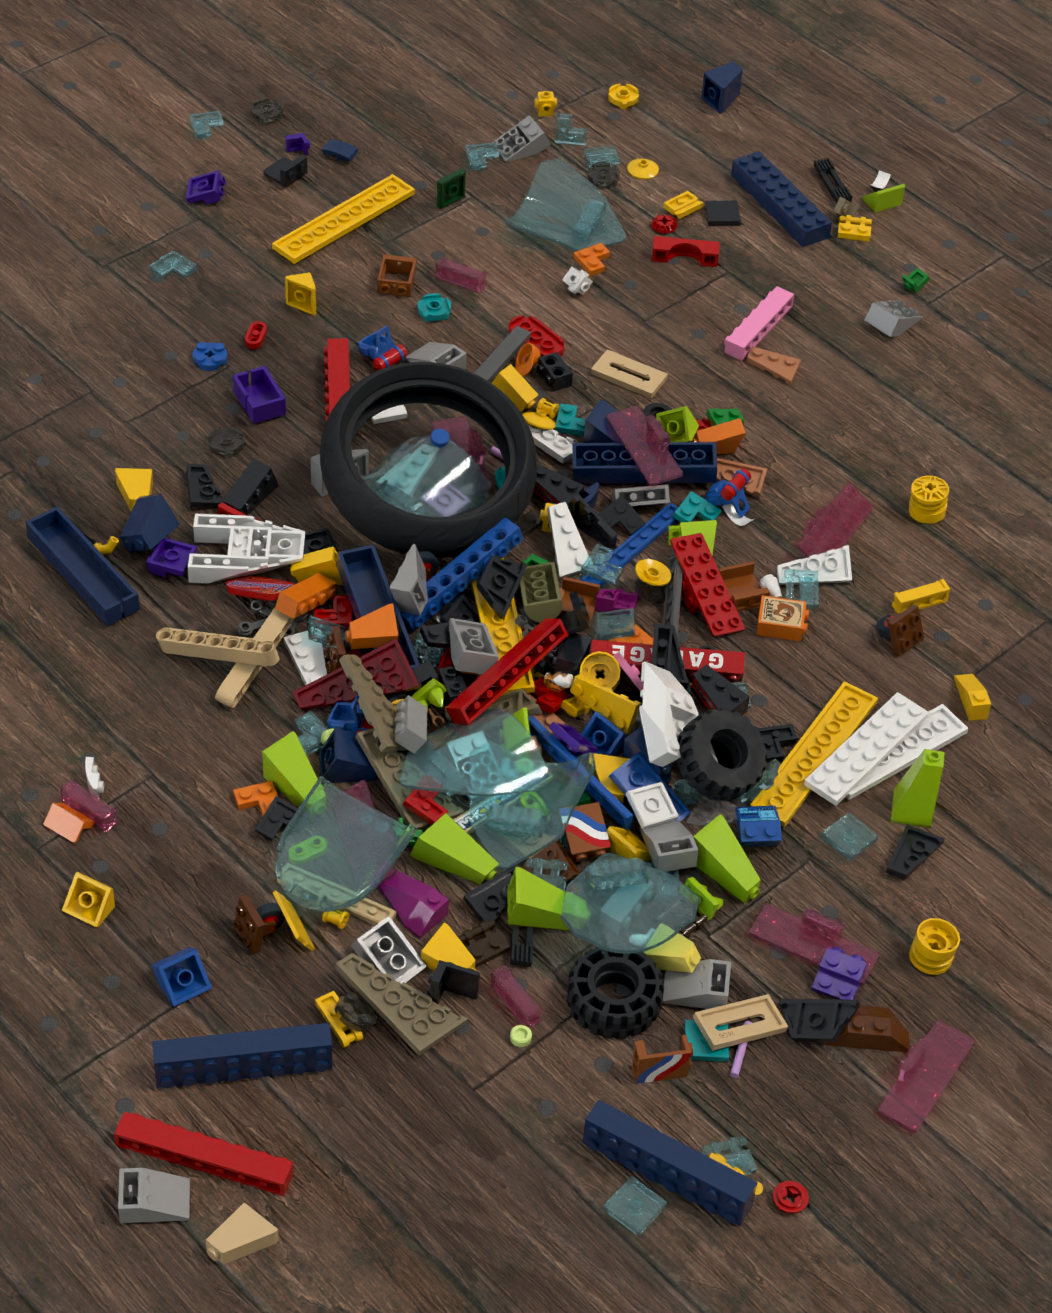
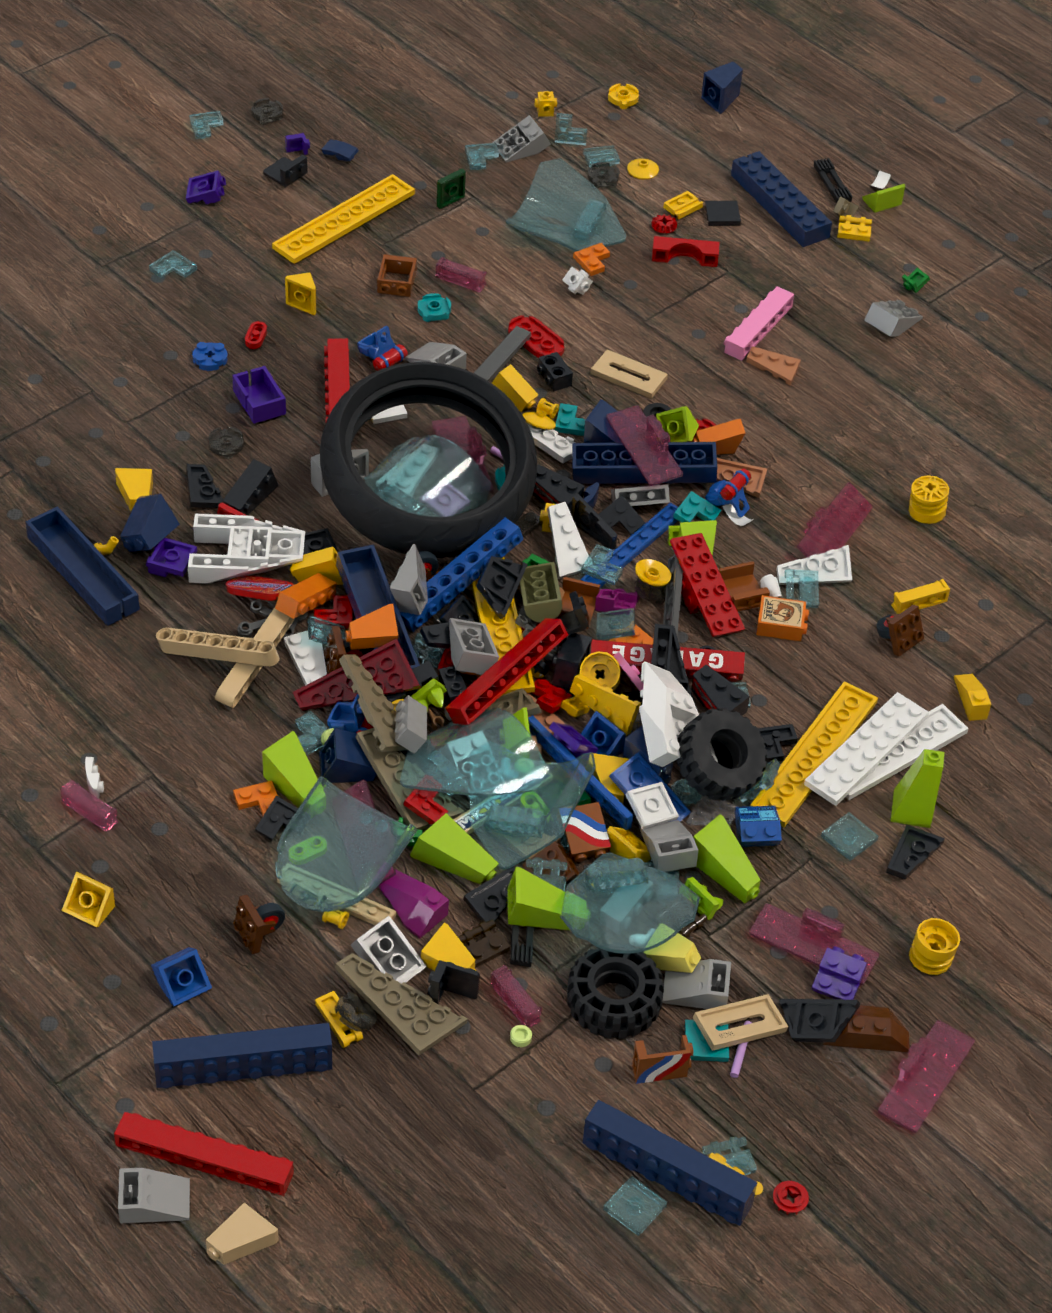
(67, 821): panel -> none
(293, 920): yellow piece -> none
(439, 438): blue tile -> none
(527, 358): orange cap -> none
(558, 681): hair -> none
(720, 416): green plate -> none

